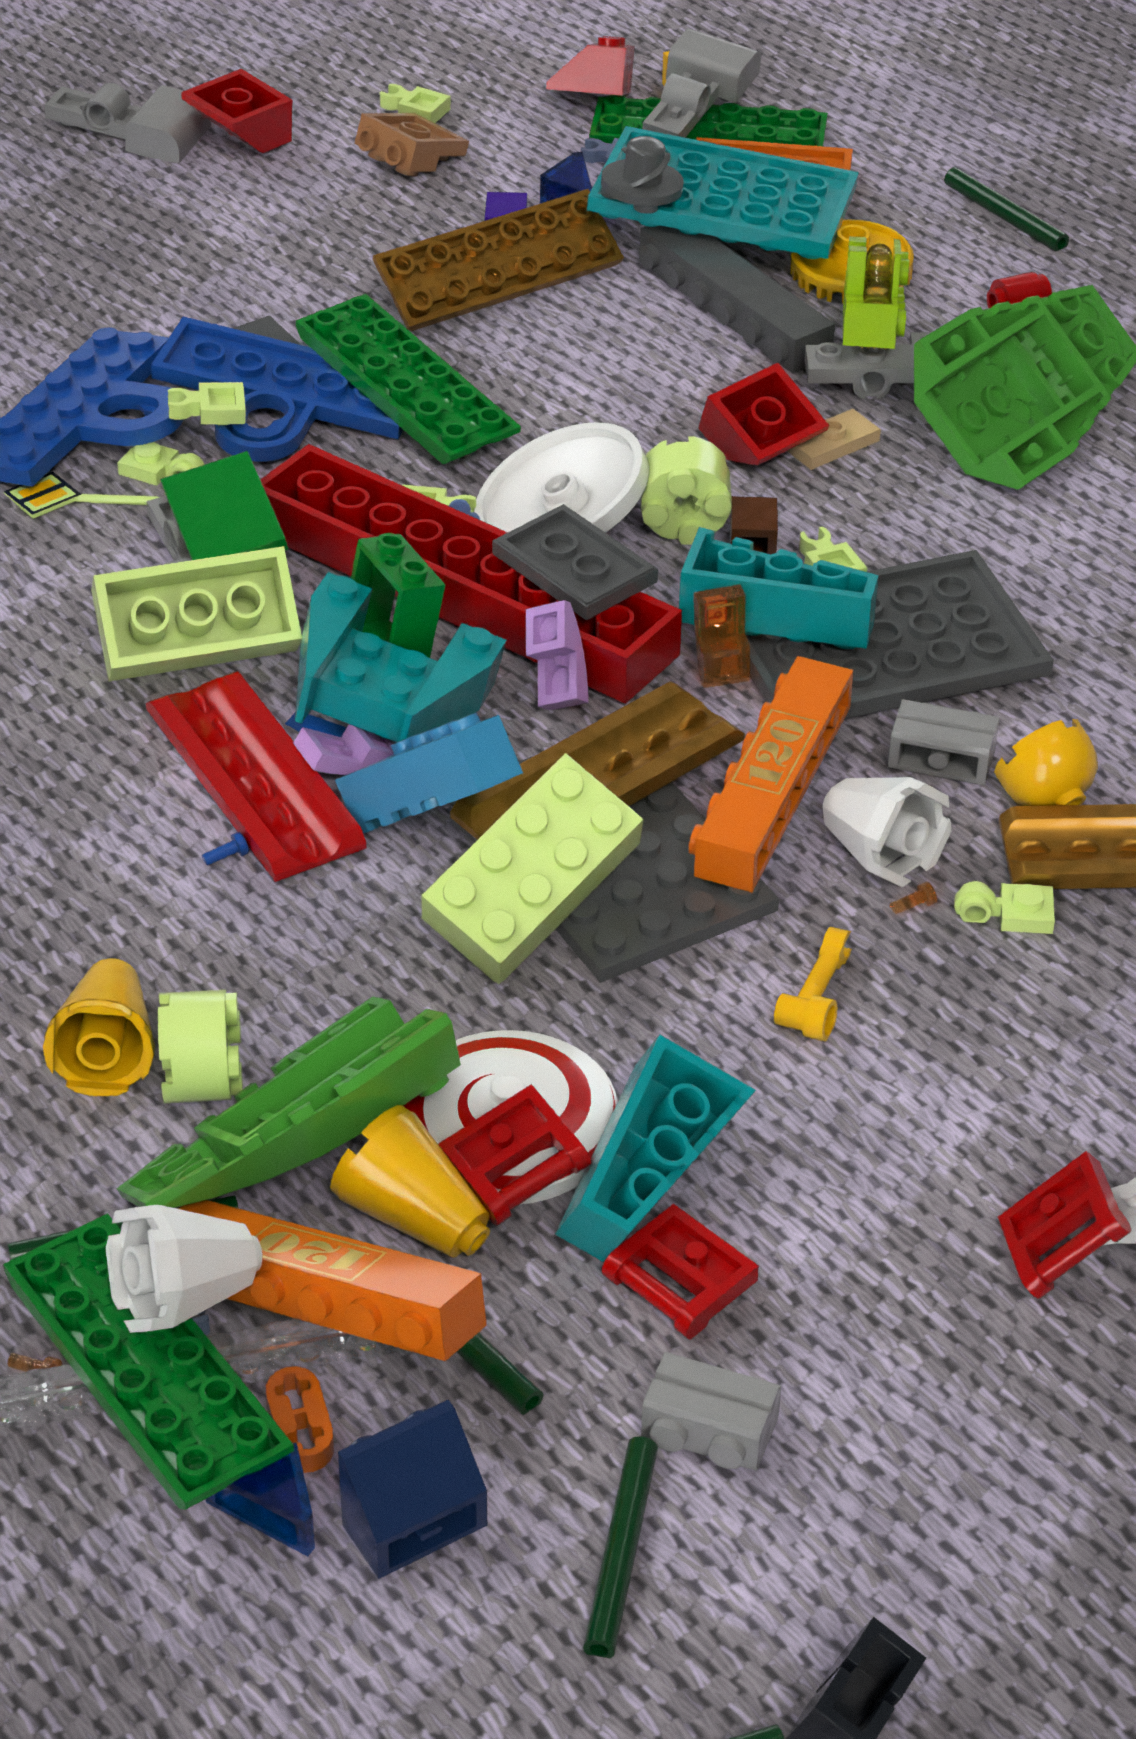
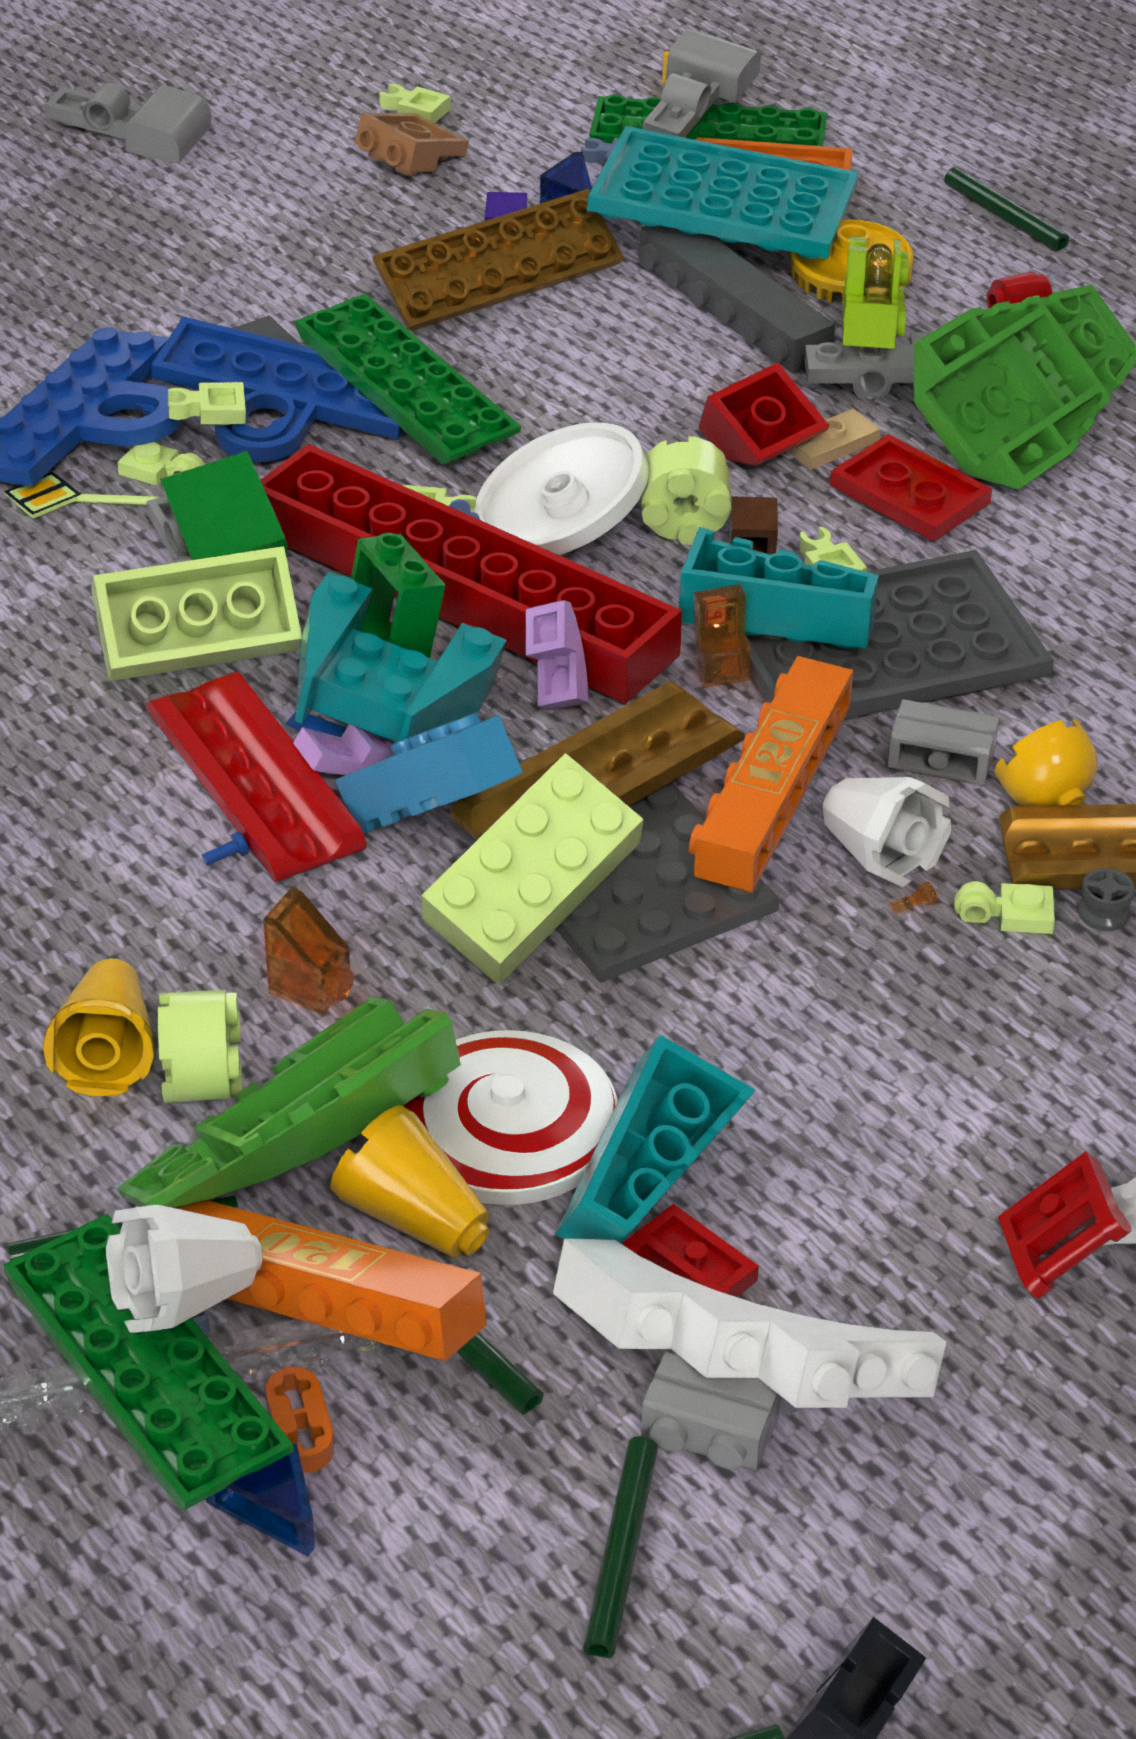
(27, 1363): clear orange piece -> none
(245, 109): red slope -> none
(305, 955): none -> clear orange slope
(411, 1489): dark blue slope -> none
(505, 1140): red plate -> none
(575, 561): dark grey tile -> none
(598, 69): slope -> none
(642, 176): dark grey plate -> none
(728, 1337): none -> white arch
(809, 1010): yellow brick -> none
(911, 487): none -> red plate
(1106, 899): none -> dark grey wheel

